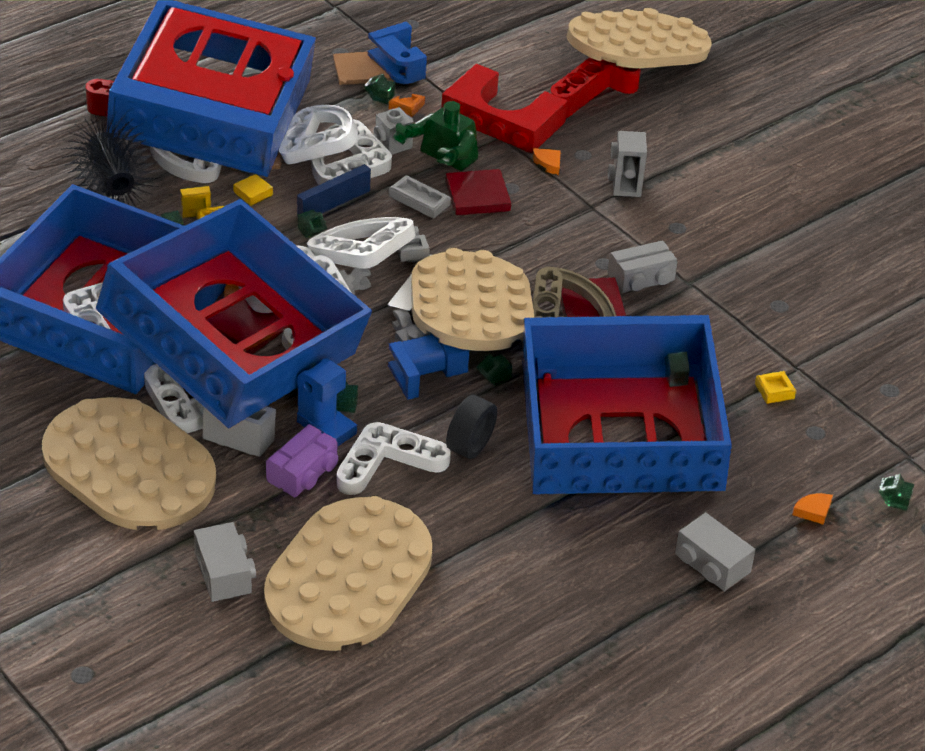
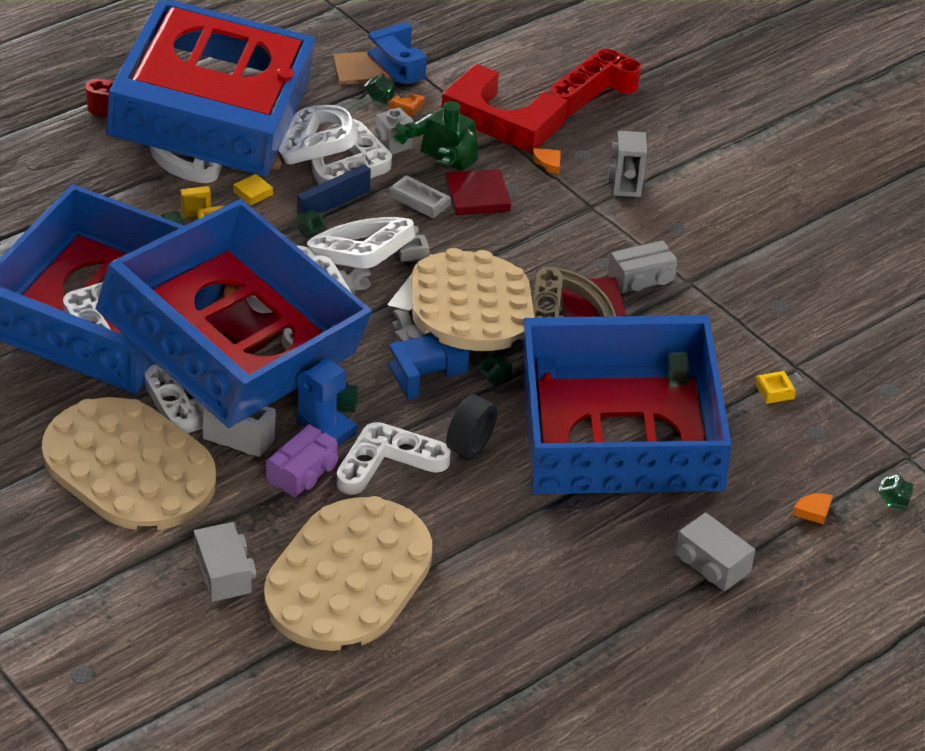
(111, 161): black piece -> none
(639, 38): tan plate -> none

